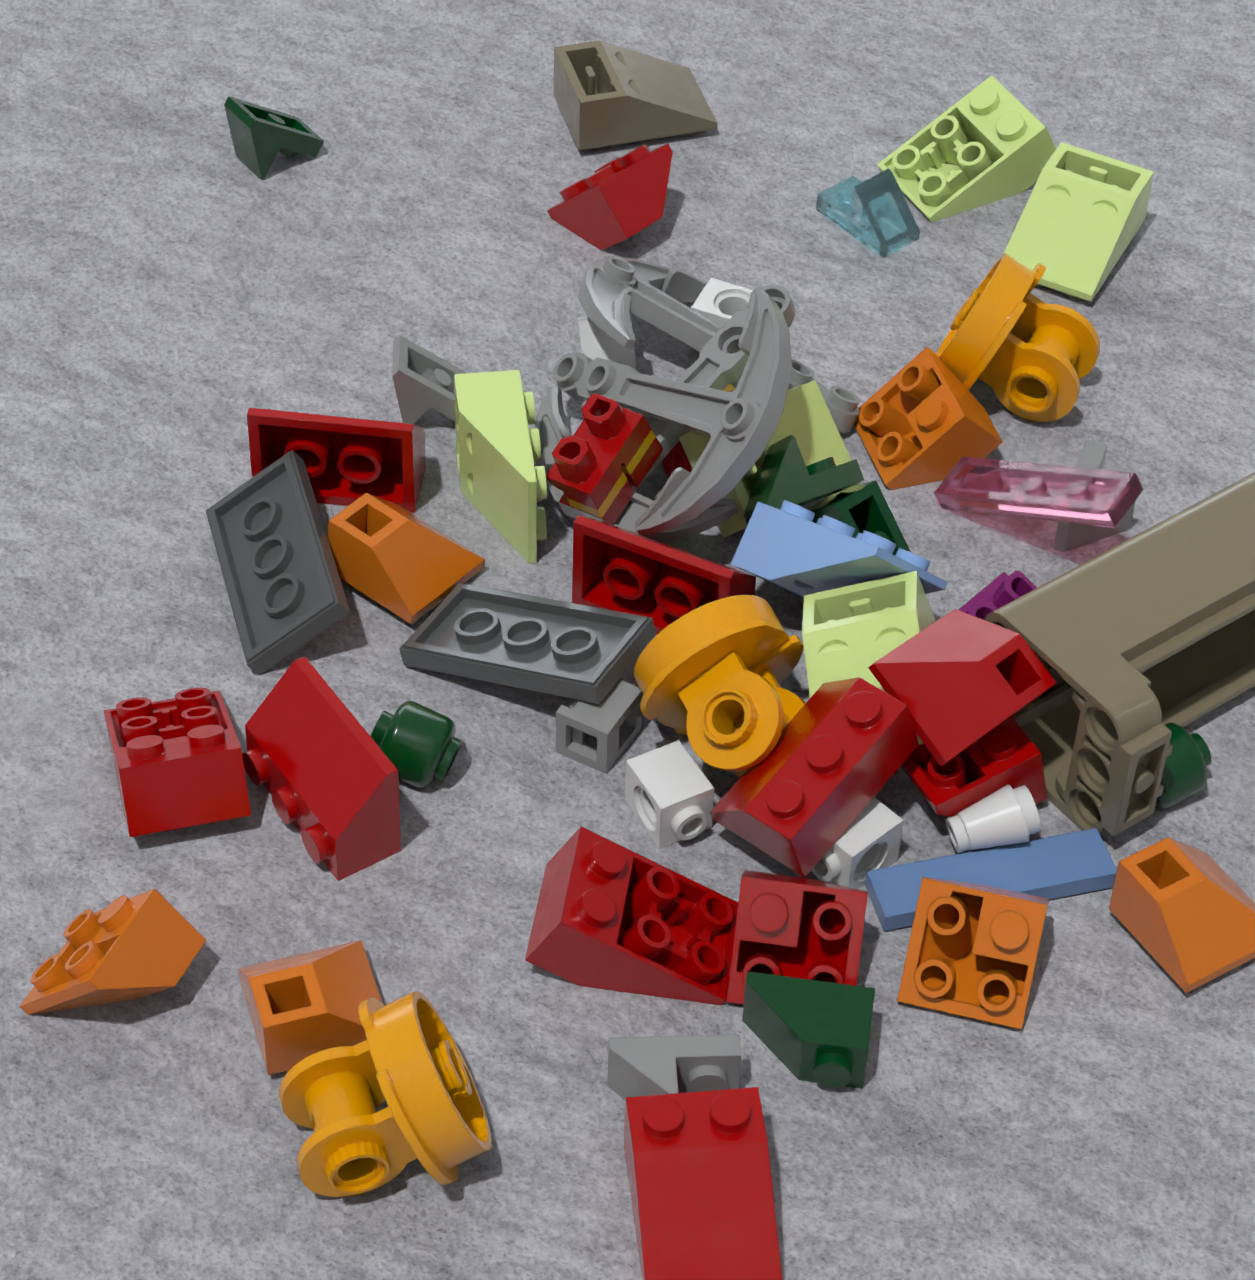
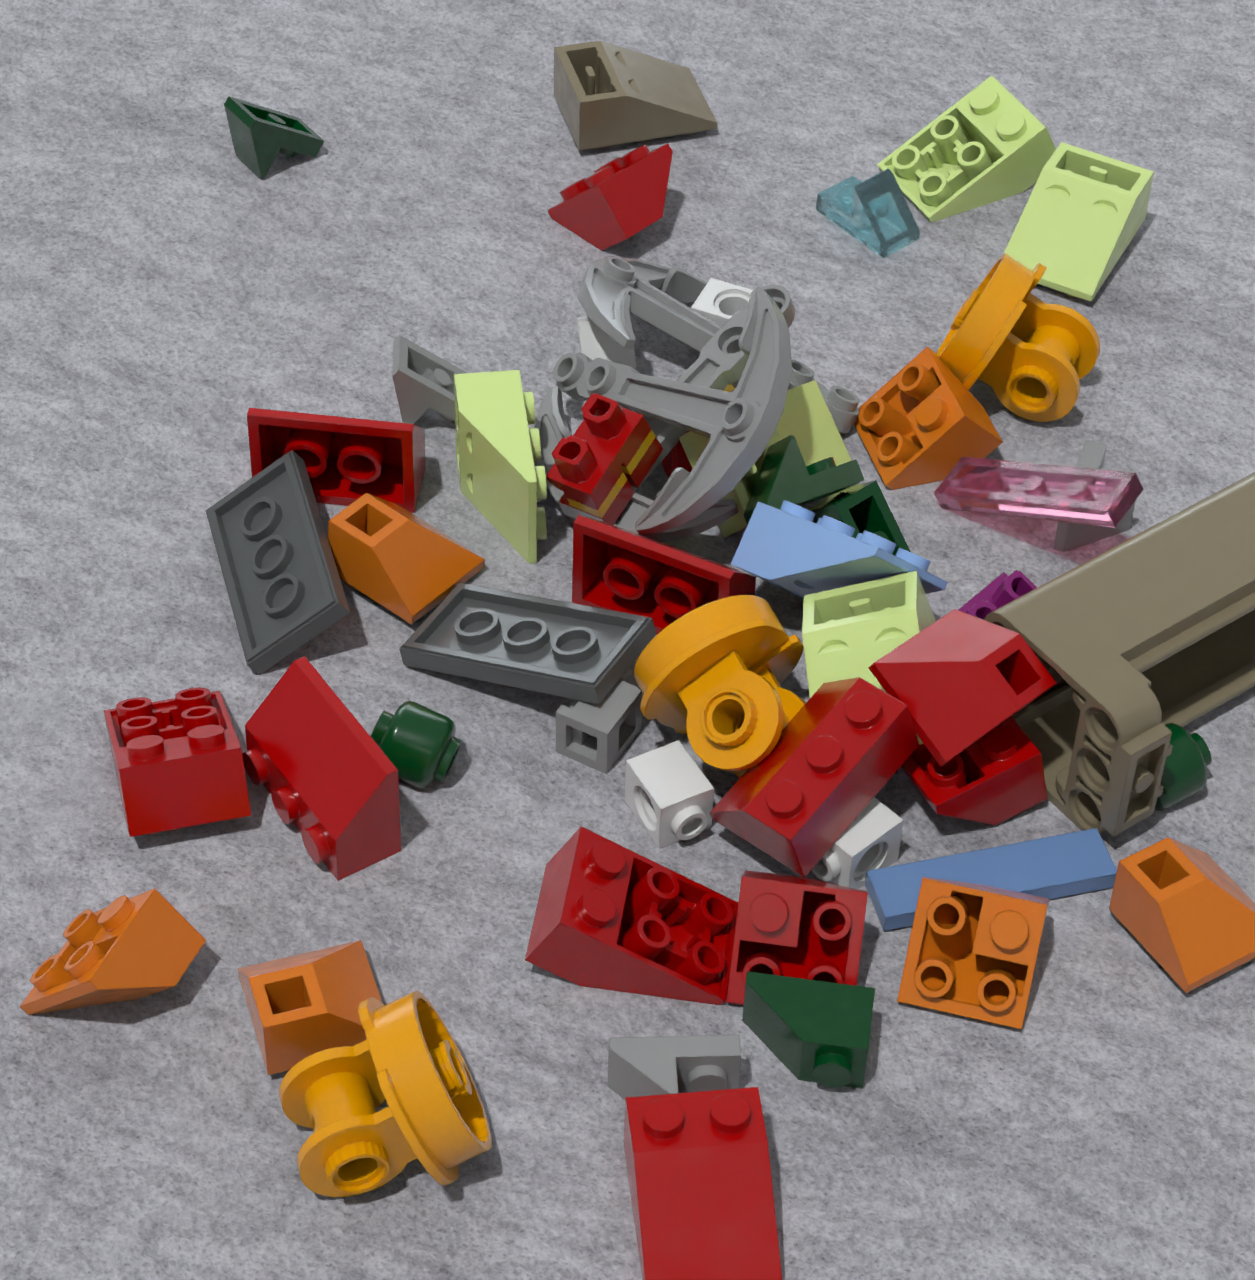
(995, 821): white cone -> none

